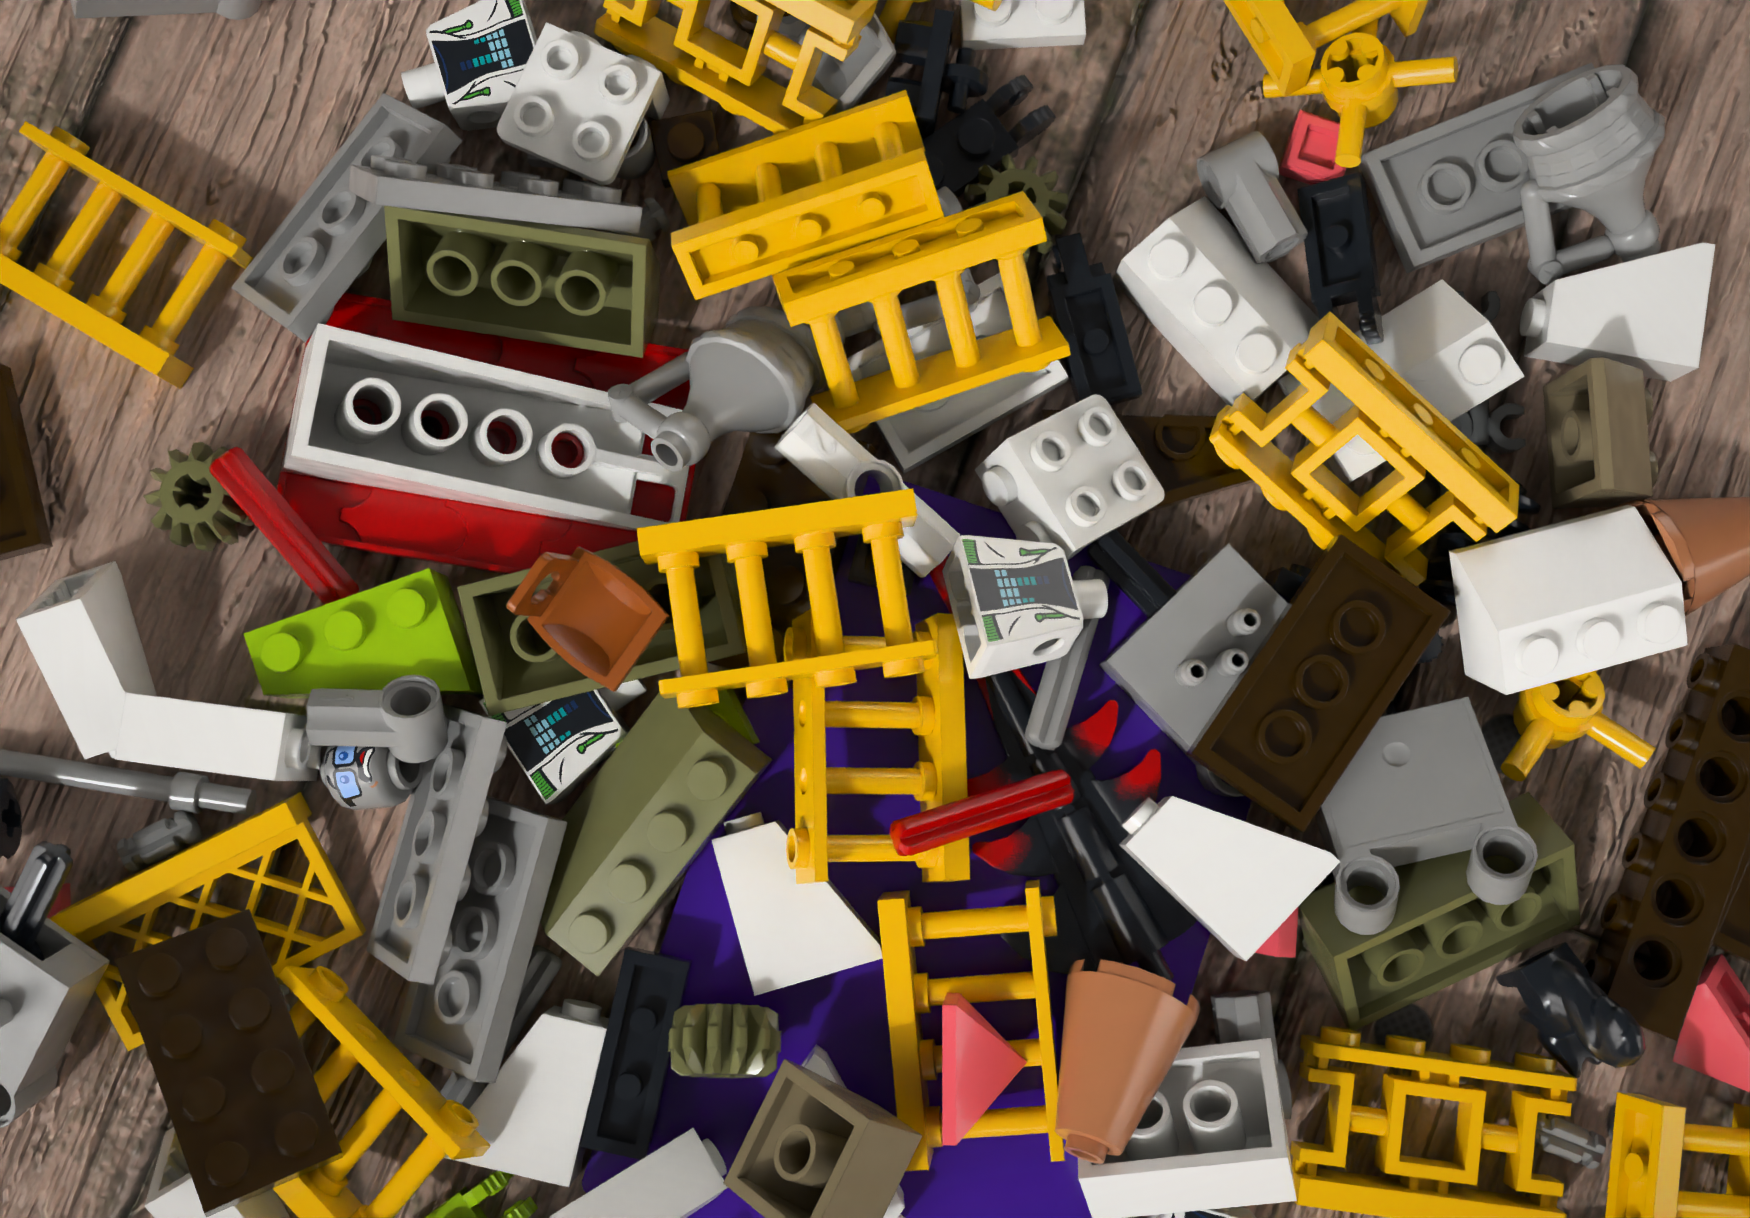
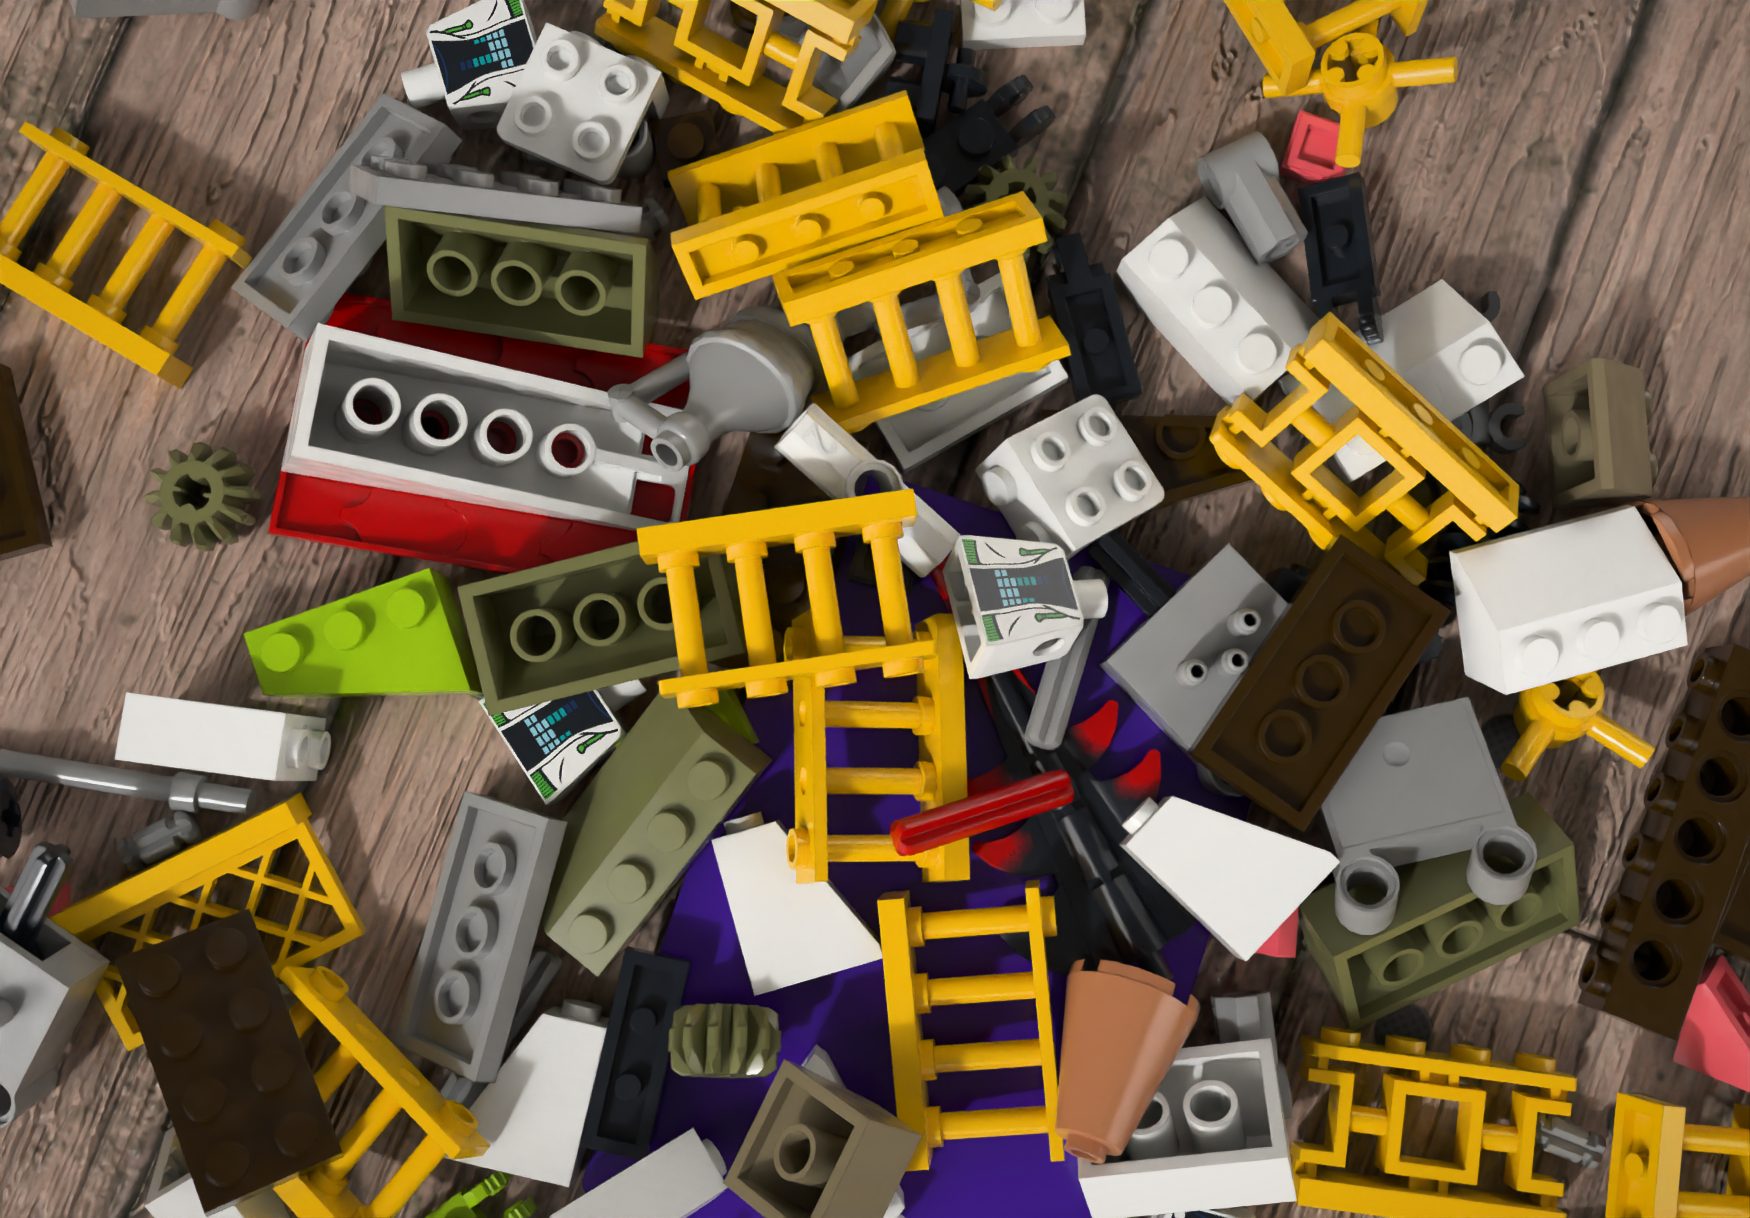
(88, 653): white slope -> none
(282, 526): red axle -> none
(368, 776): light grey head -> none
(401, 716): light grey piece -> none
(434, 847): light grey plate -> none
(590, 614): dark orange piece -> none
(974, 1067): coral slope -> none
(1455, 180): light grey plate -> none
(1573, 1013): black animal -> none
(1590, 151): light grey piece -> none
(1630, 312): white slope -> none

